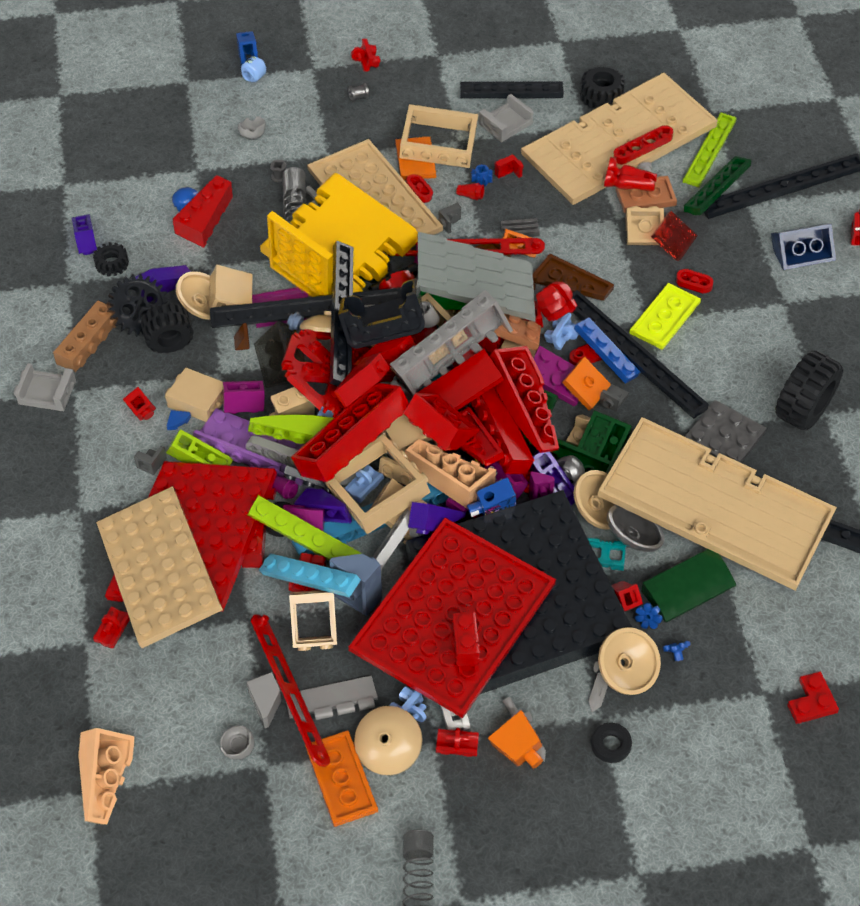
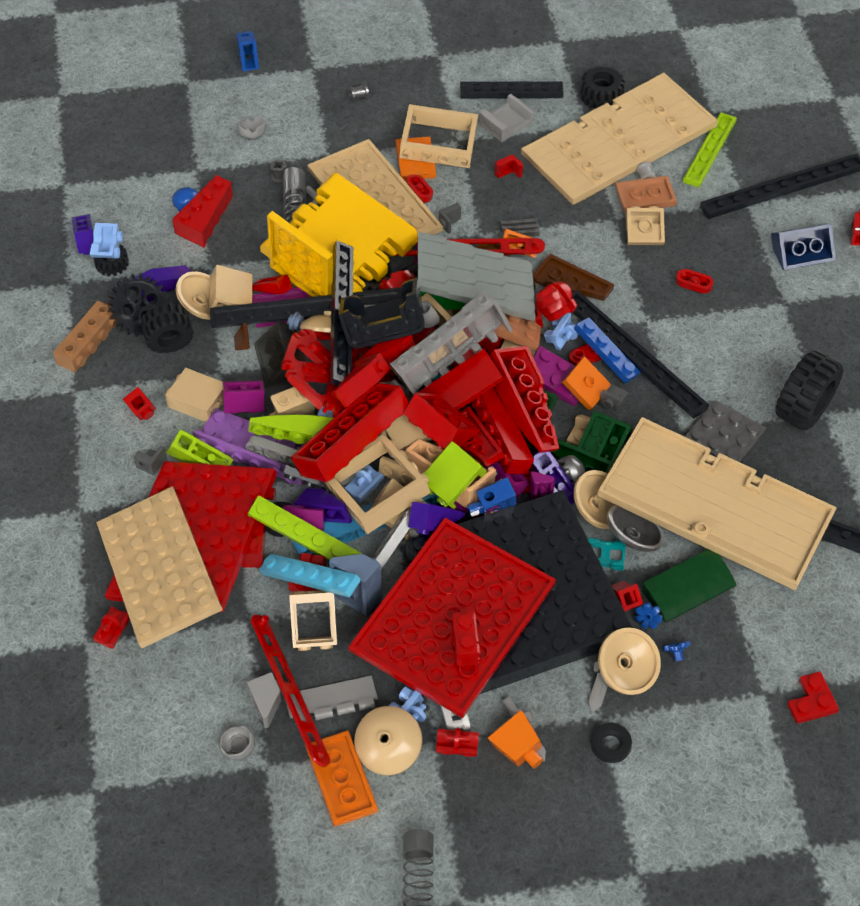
(44, 388): light grey panel -> none
(102, 763): light nougat wedge -> none
(106, 241): none -> light blue cylinder
(177, 419): blue tile -> none
(253, 69): light blue head -> none
(273, 285): none -> red slope
(285, 487): magenta cone -> none
(366, 55): red hips -> none
(452, 474): none -> lime panel
(473, 191): red cone -> none
(481, 175): blue gear -> none
(629, 177): red piece -> none
(661, 136): red beam -> none
(665, 316): neon yellow tile -> none
(674, 236): clear red plate -> none
(717, 185): dark green plate -> none

